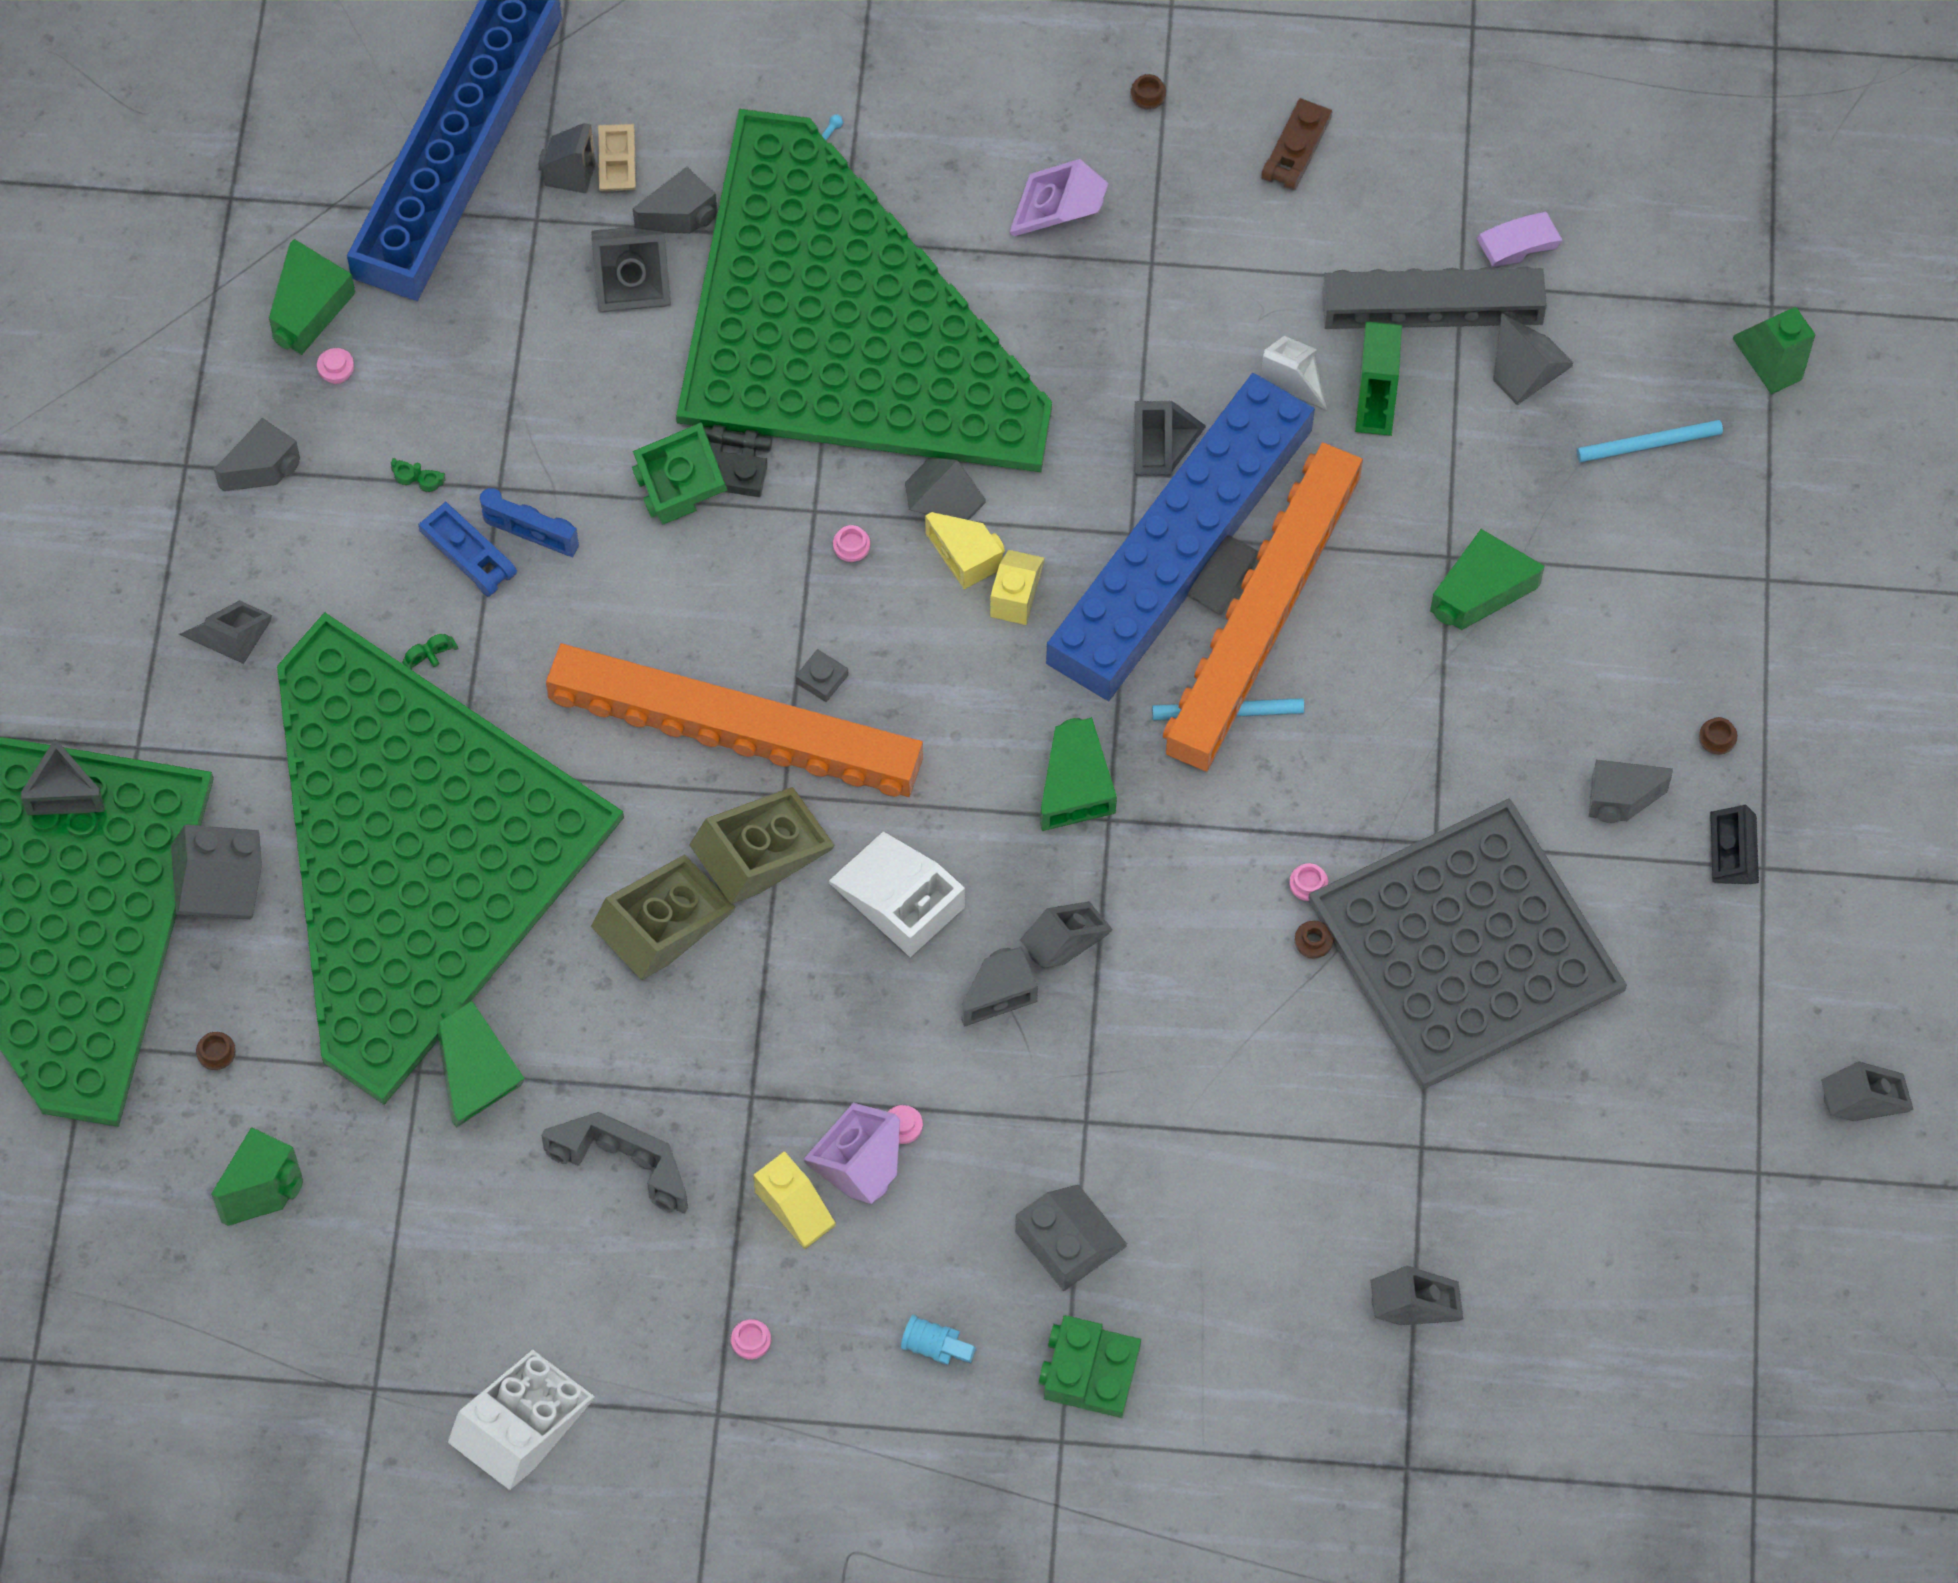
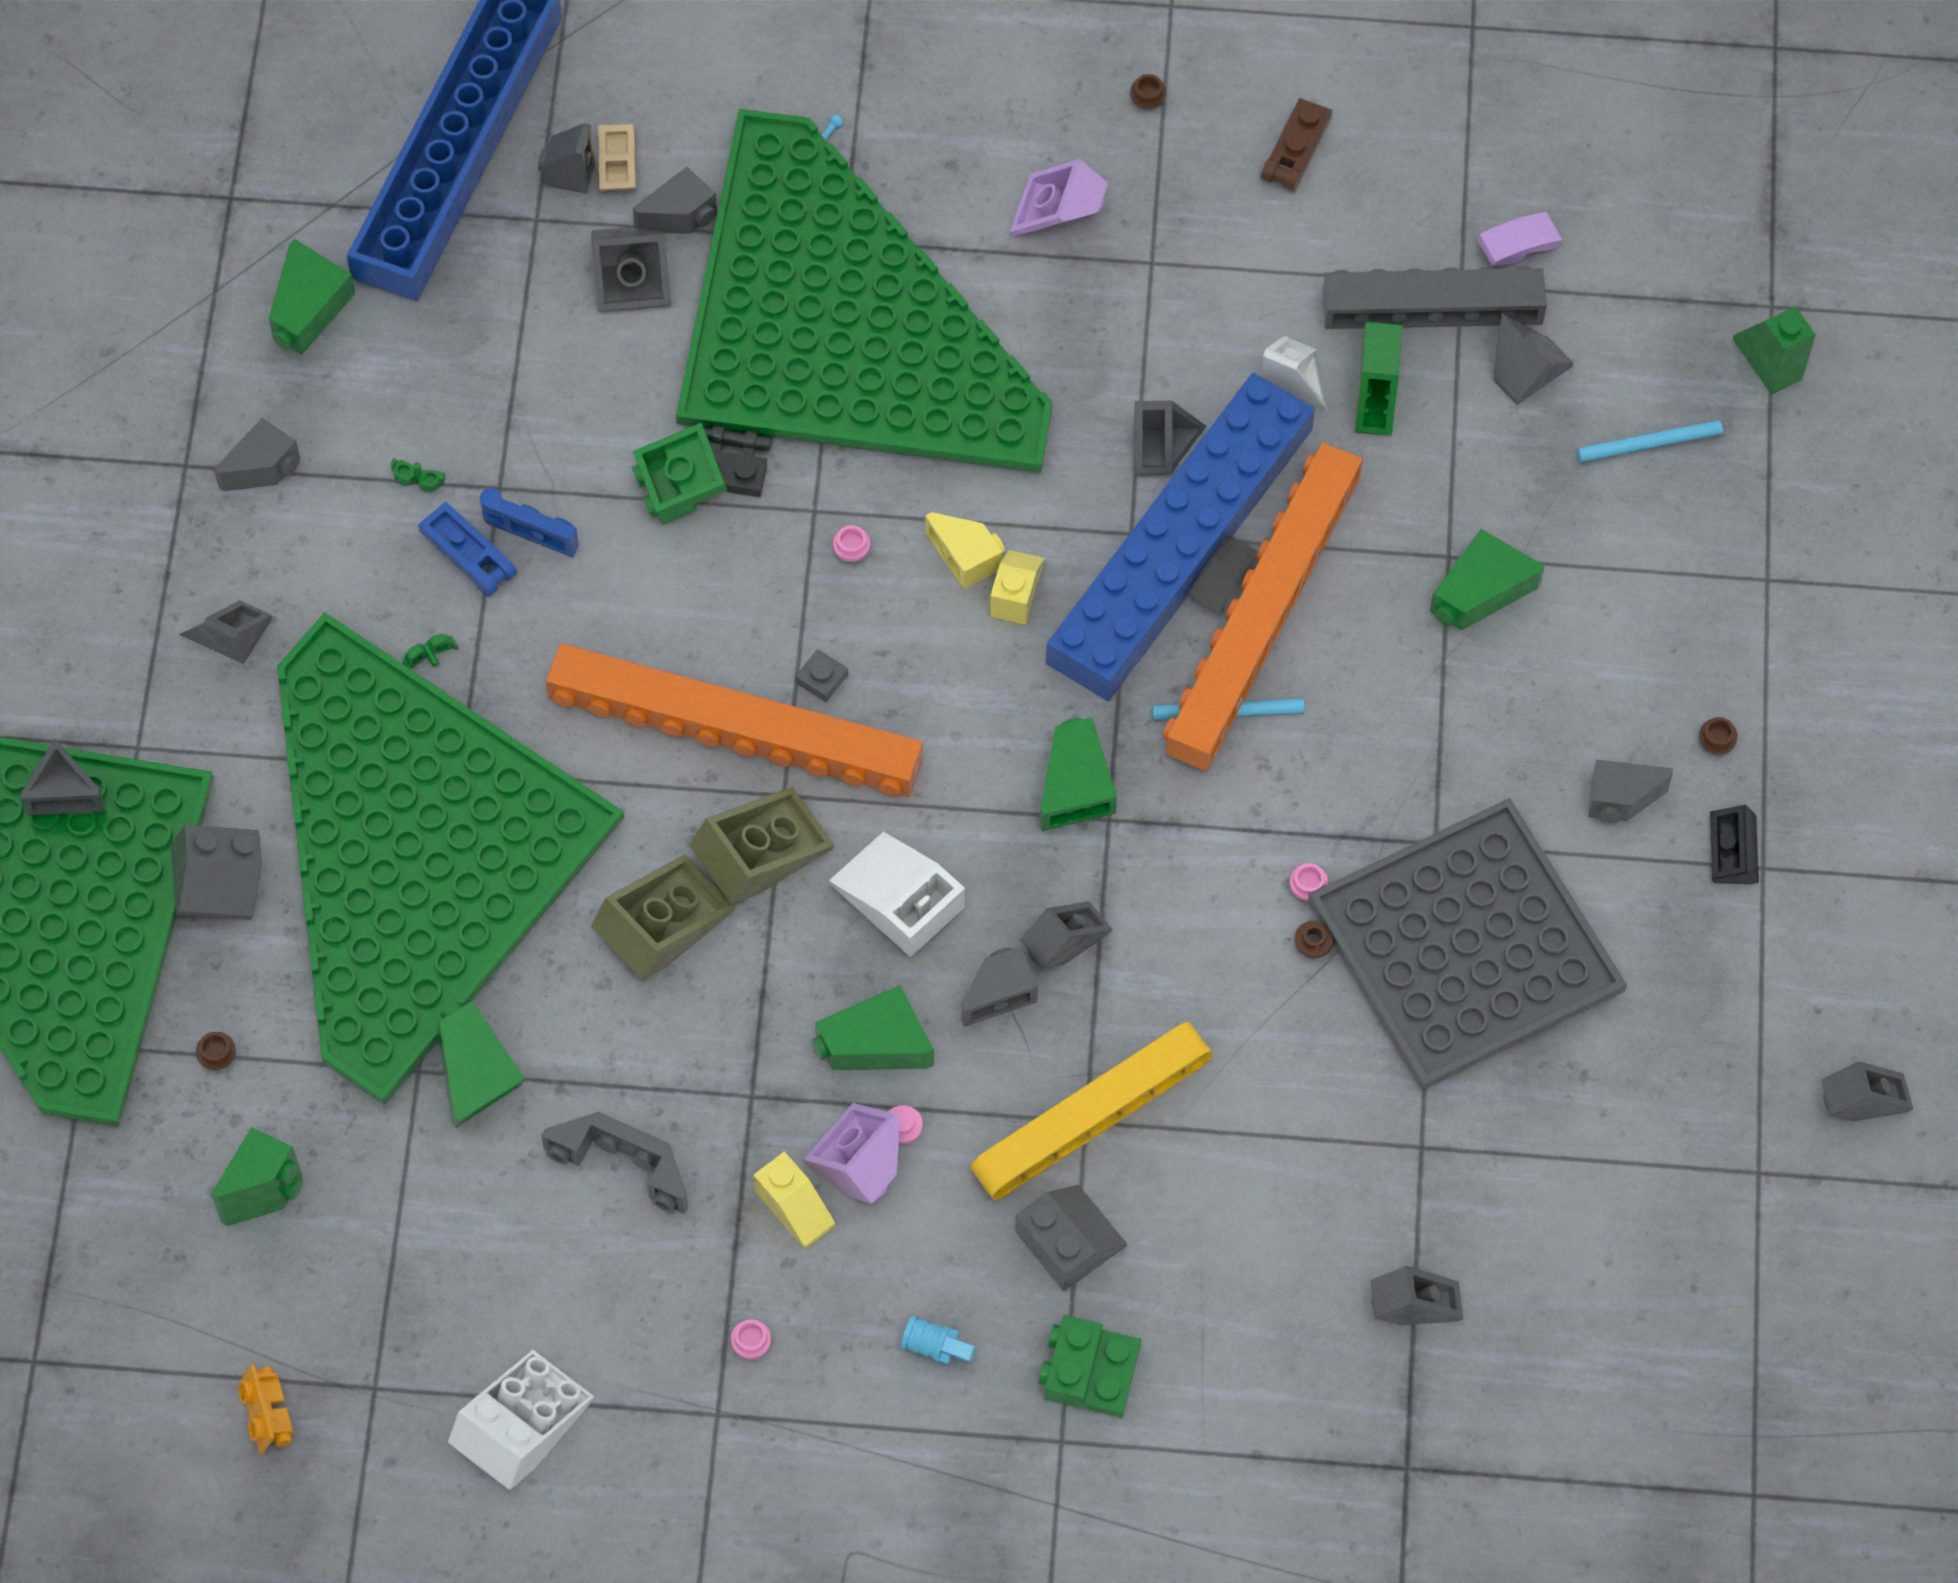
(265, 1425): none -> light orange hinge
(335, 365): bright pink plate -> none
(874, 1036): none -> green slope
(943, 489): dark grey slope -> none
(1091, 1110): none -> yellow beam

